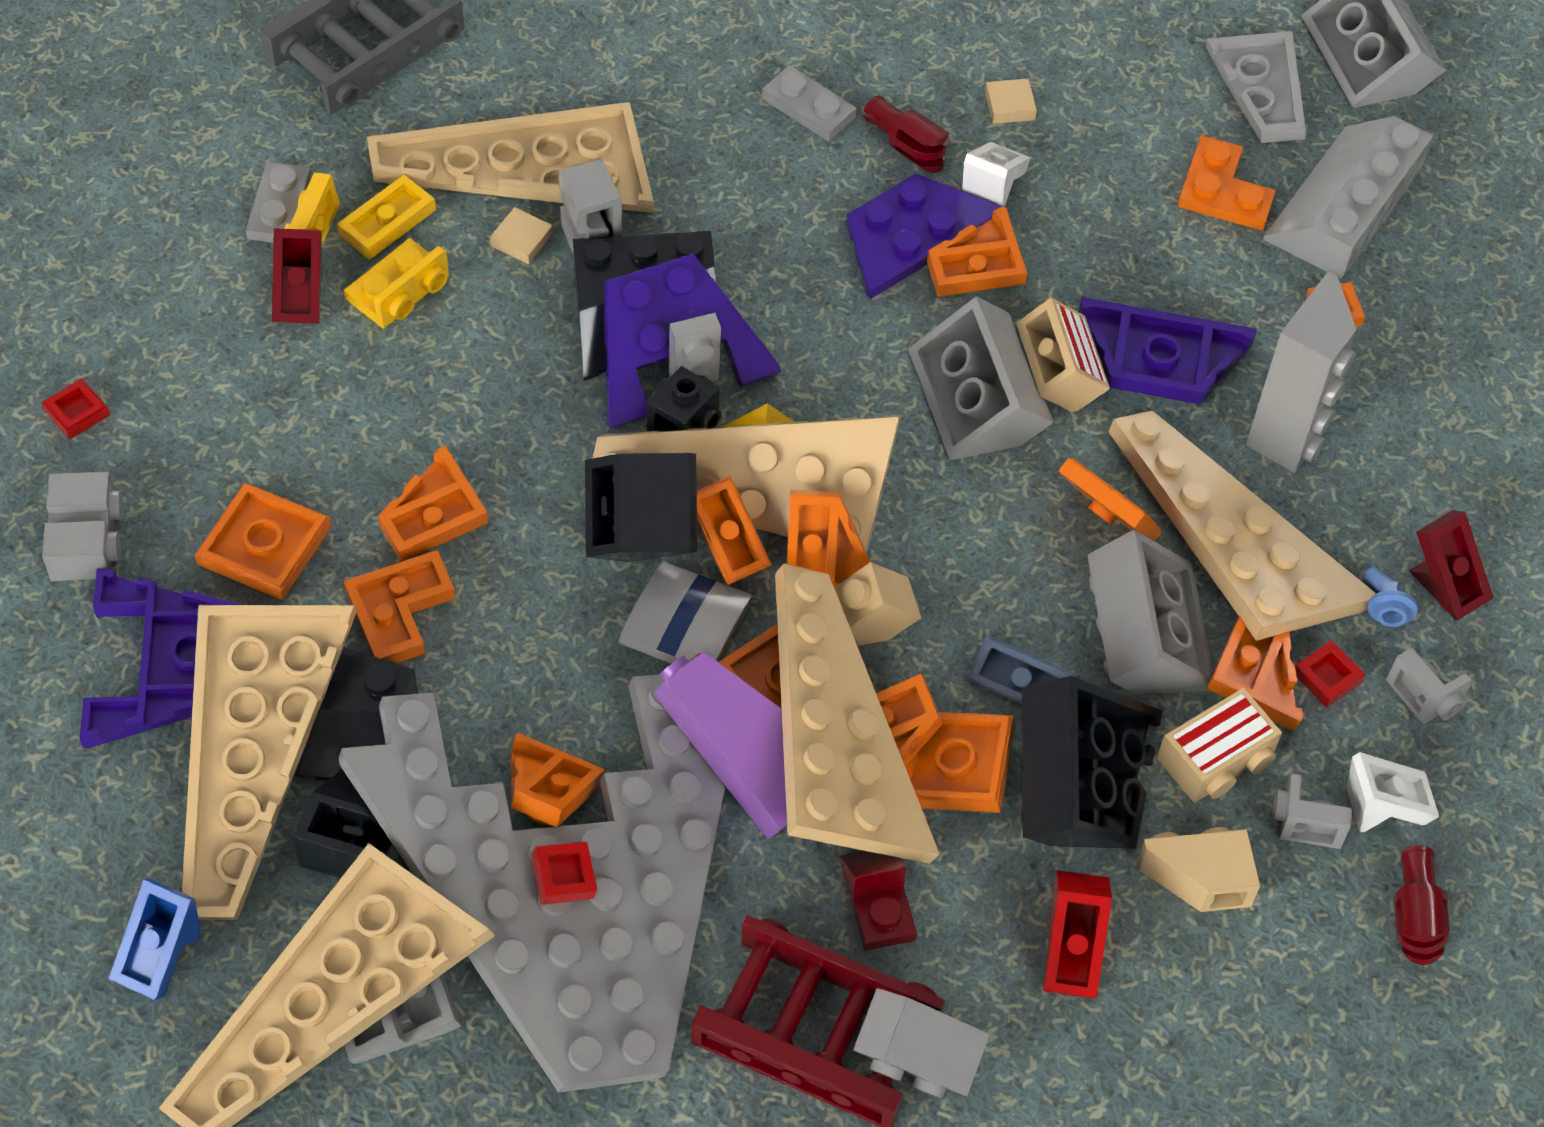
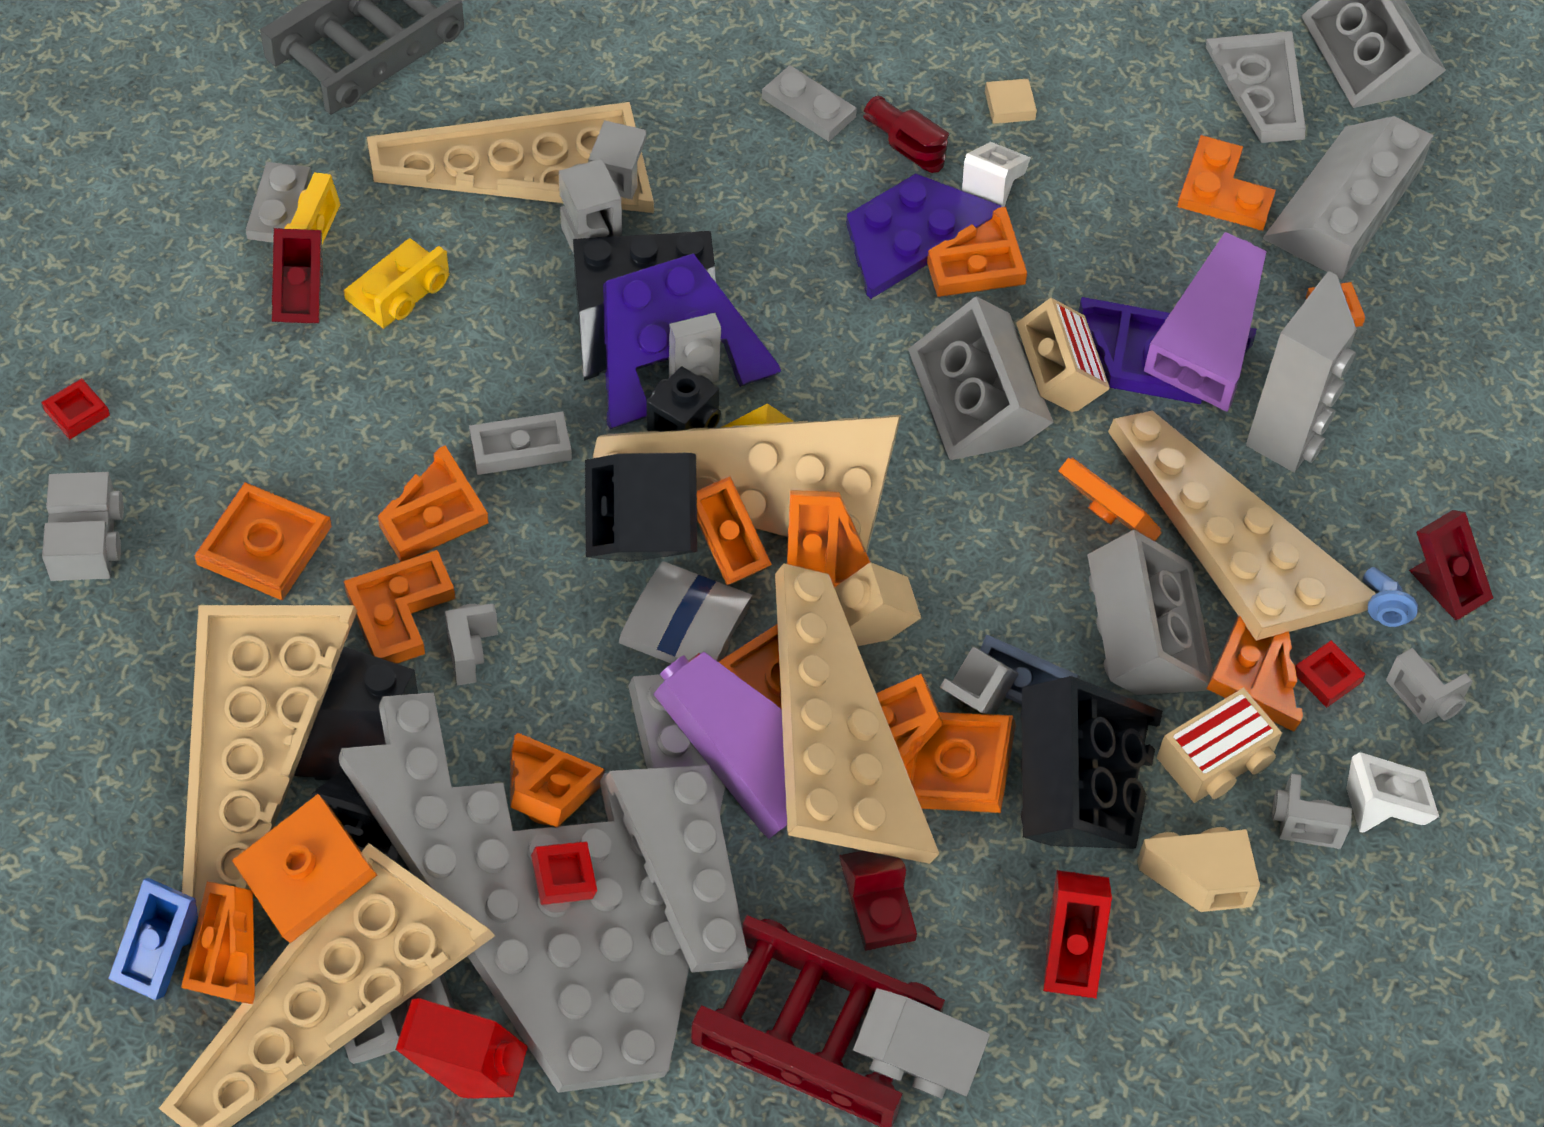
(166, 658): dark purple wing -> none
(223, 945): none -> orange wing
(304, 868): none -> orange plate
(386, 217): yellow plate -> none
(462, 1050): none -> red slope
(464, 634): none -> light grey bracket
(520, 443): none -> light grey plate
(521, 235): tan tile -> none
(620, 149): none -> light grey panel
(686, 856): none -> light grey wing
(981, 682): none -> light grey panel
(1209, 327): none -> medium lavender slope
(1421, 908): dark red arm -> none

